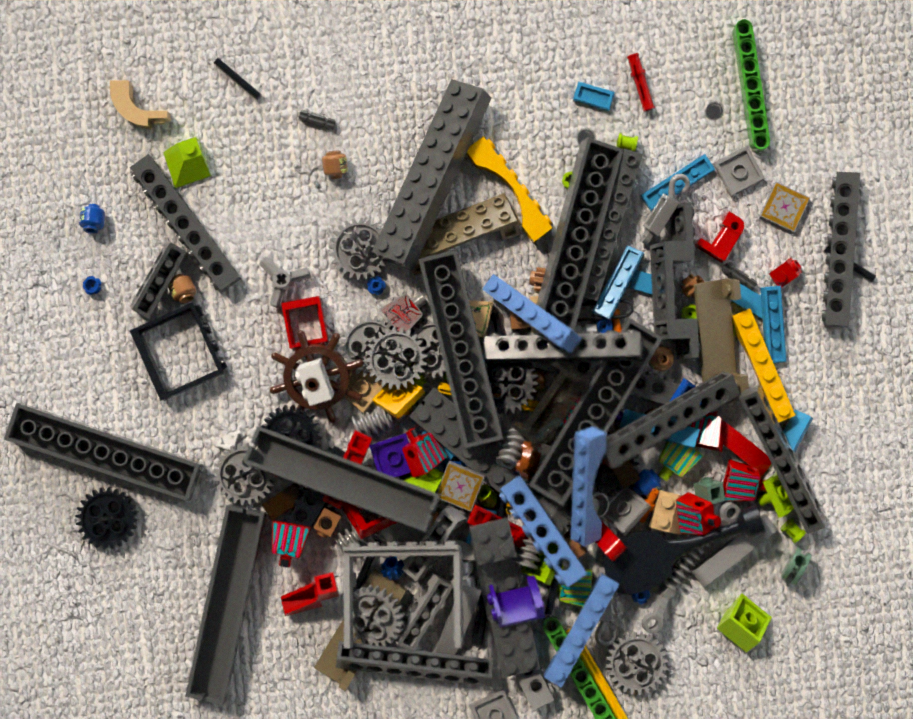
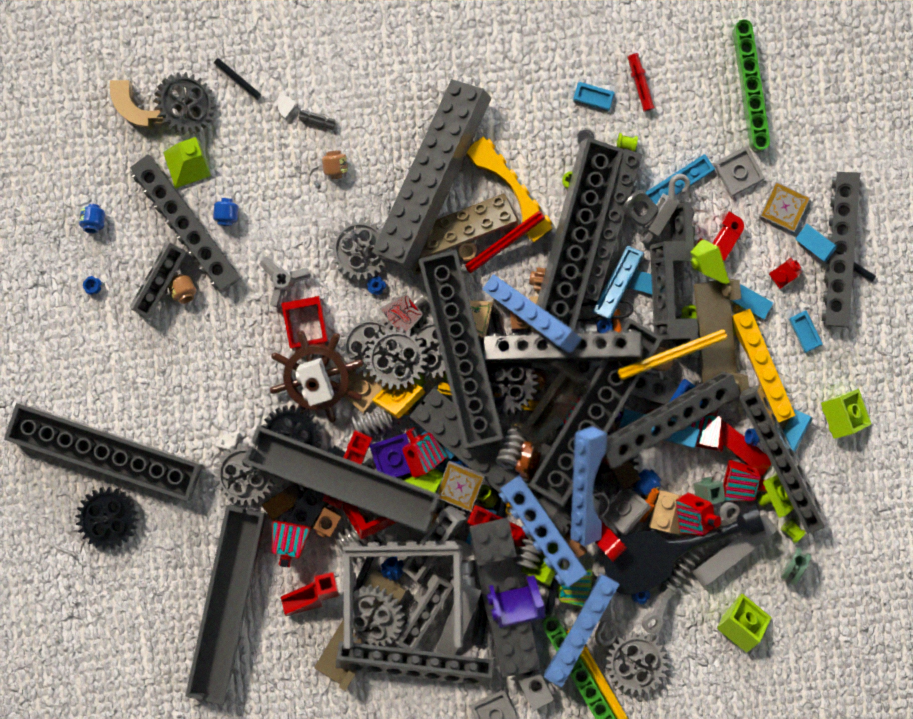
(145, 353): black window -> none
(167, 100): none -> dark grey gear
(225, 212): none -> blue head
(285, 105): none -> white tile
(467, 251): none -> tan tile
(505, 241): none -> red axle
(629, 204): none -> dark grey piece
(672, 354): none -> yellow axle
(677, 460): torso -> none
(688, 287): medium nougat gear -> none
(708, 261): none -> lime slope
(714, 110): clear tile -> none
(735, 273): dark grey axle -> none
(751, 437): none -> blue plate
(773, 322): dark azure tile -> none
(805, 331): none -> dark azure tile
(816, 242): none -> dark azure tile
(846, 414): none -> lime slope

